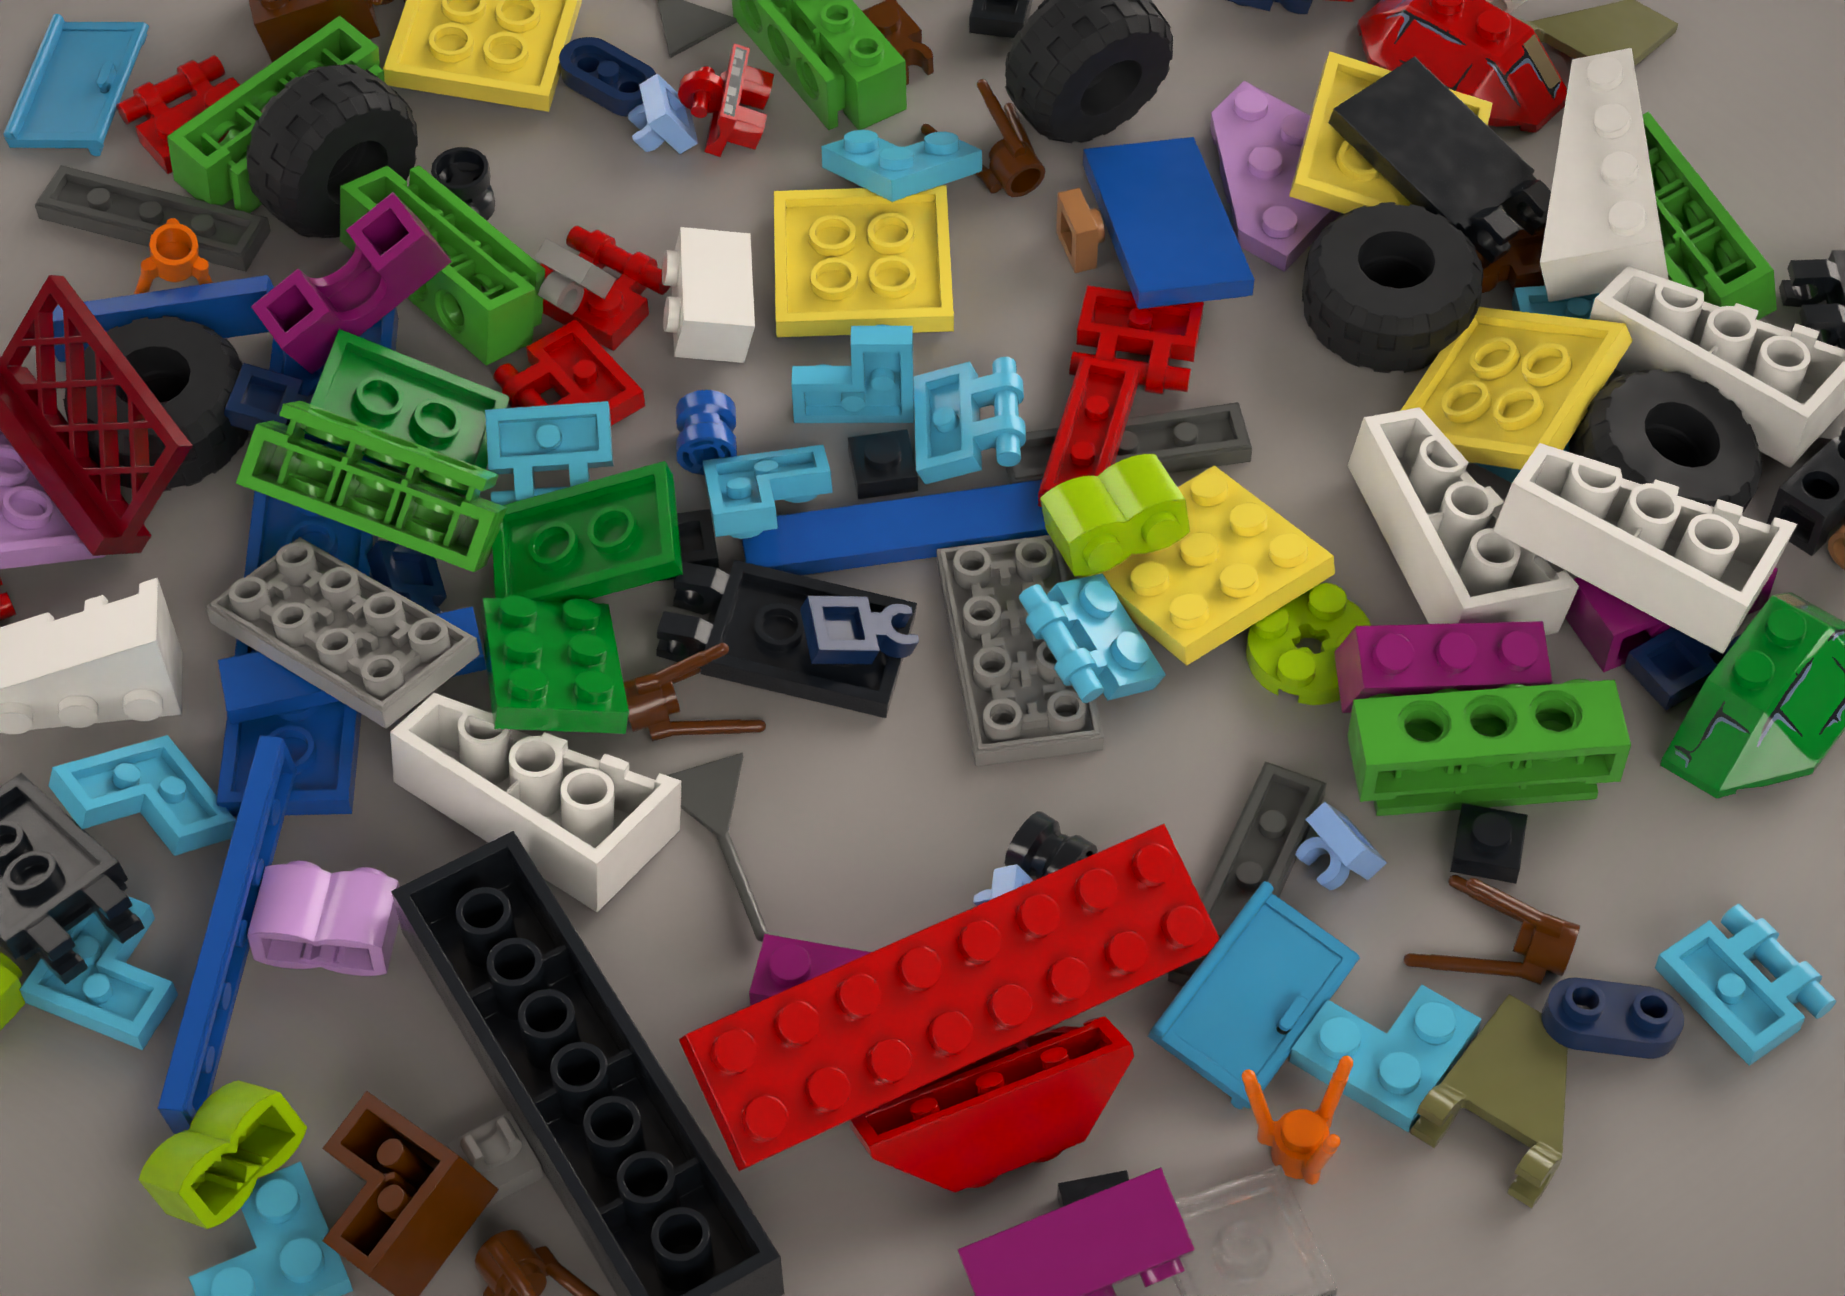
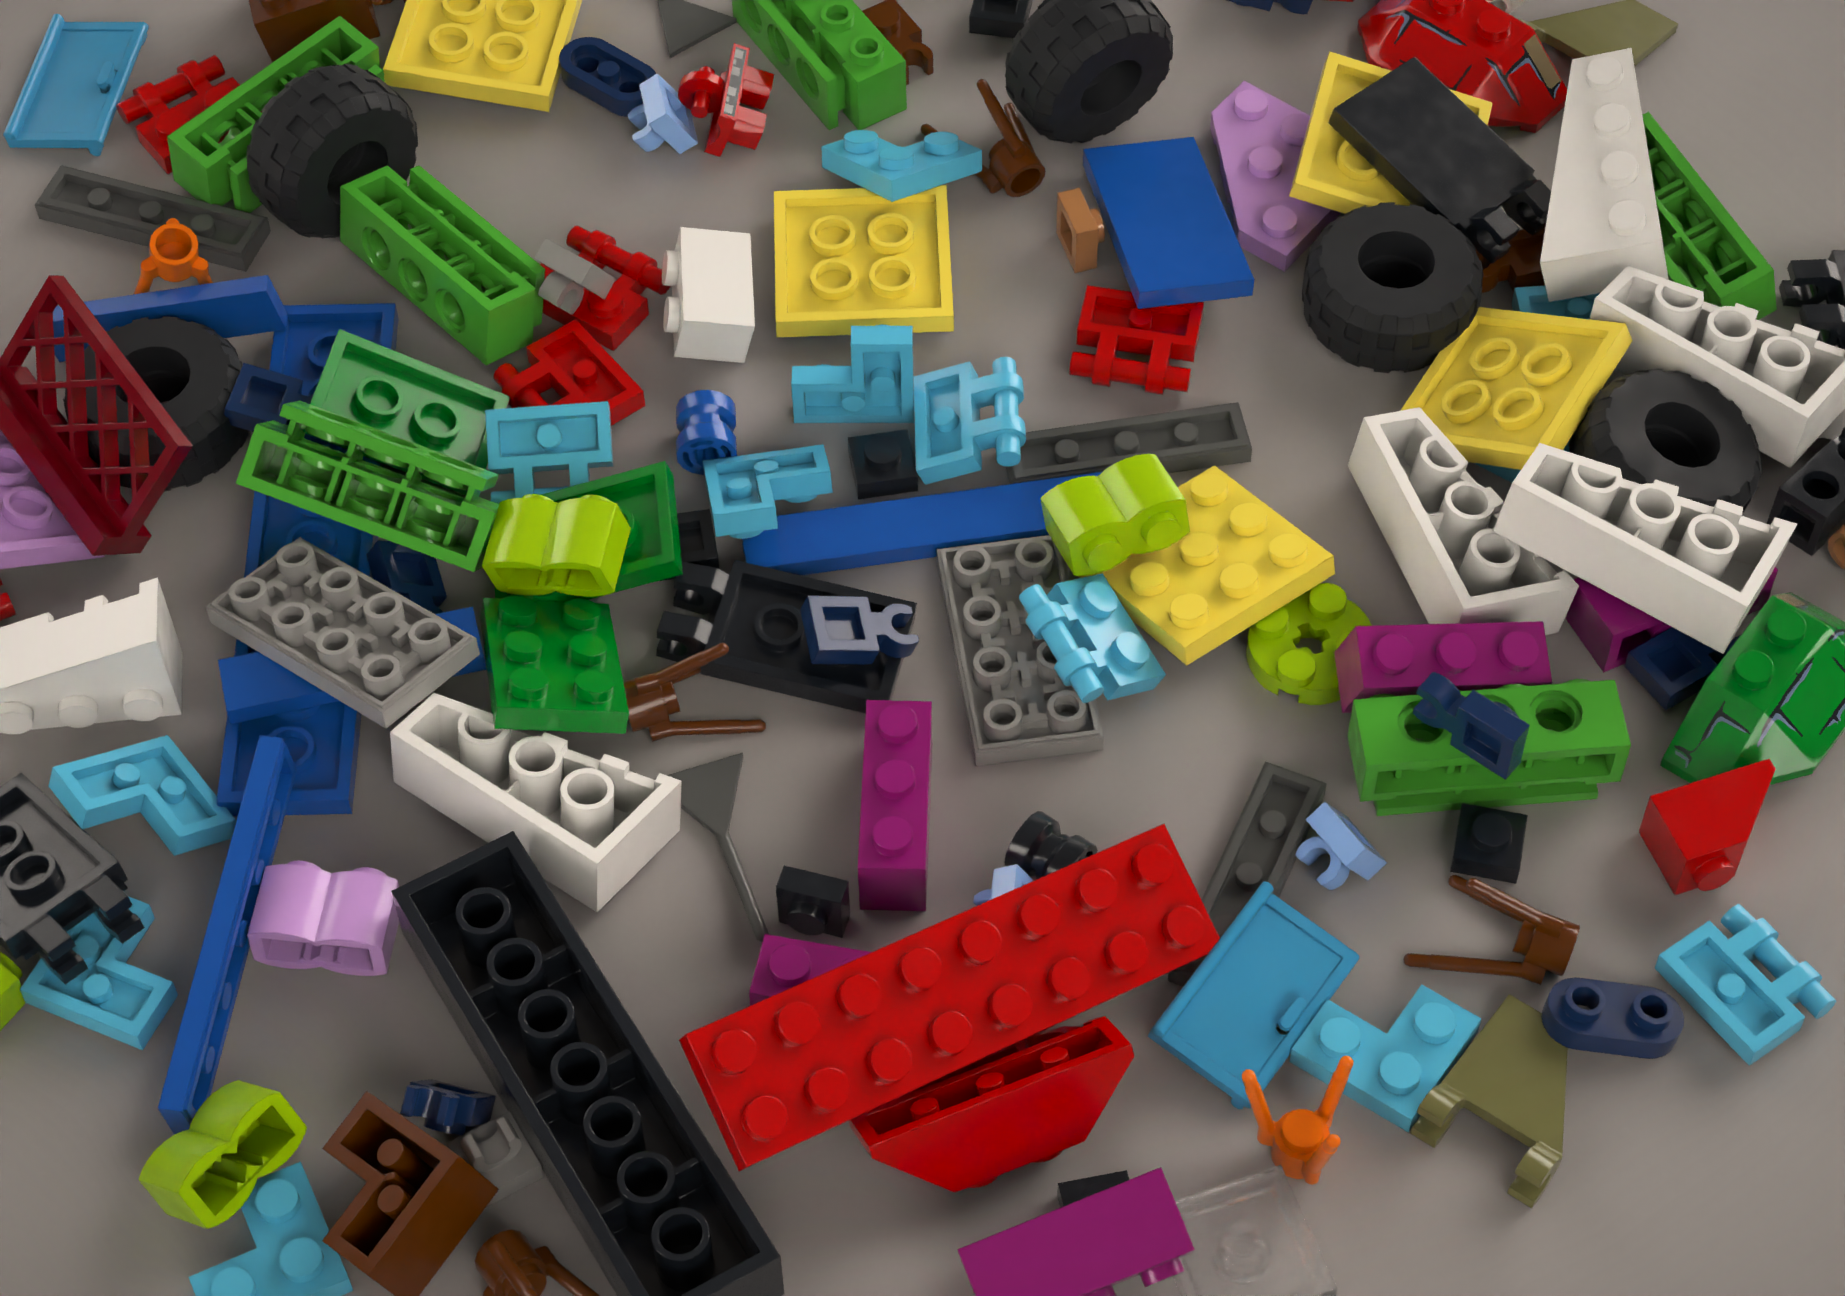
(388, 265): magenta arch -> none
(447, 1106): none -> dark blue plate
(468, 177): black wheel -> none
(556, 546): none -> lime brick
(813, 902): none -> black plate
(895, 806): none -> magenta brick
(1091, 421): red tile -> none
(1478, 726): none -> dark blue plate
(1705, 826): none -> red slope

